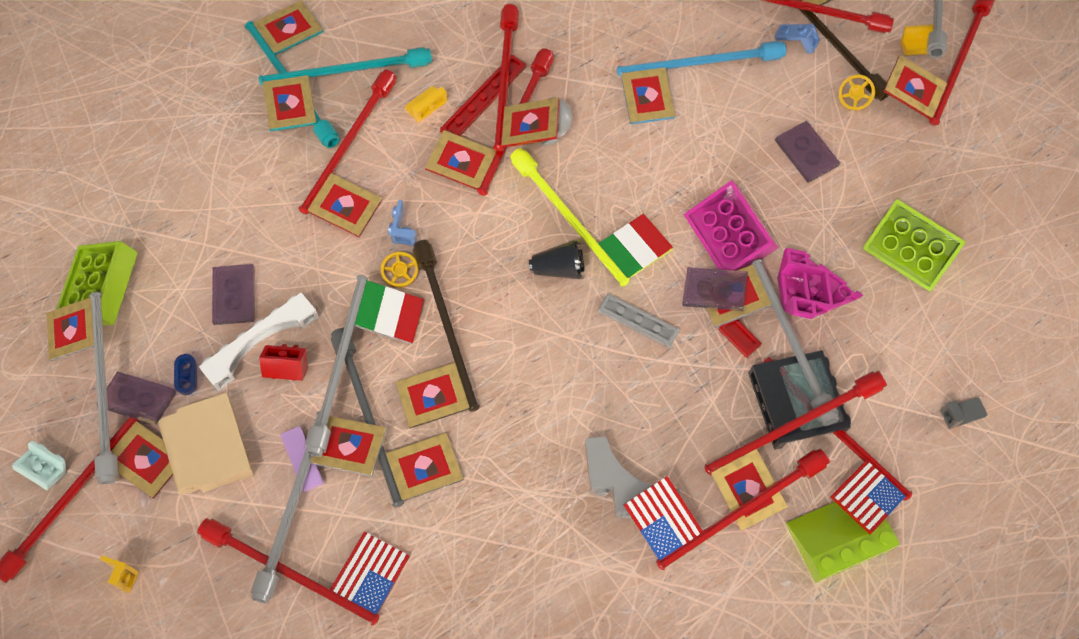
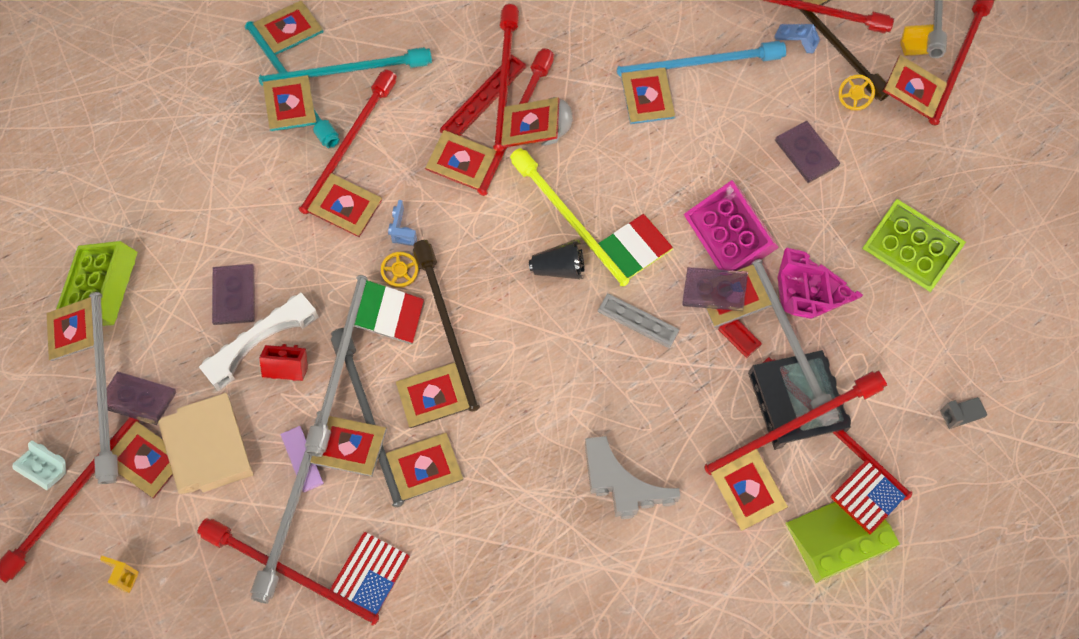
(184, 376): clear blue plate -> none
(426, 103): yellow panel -> none
(672, 527): flag -> none

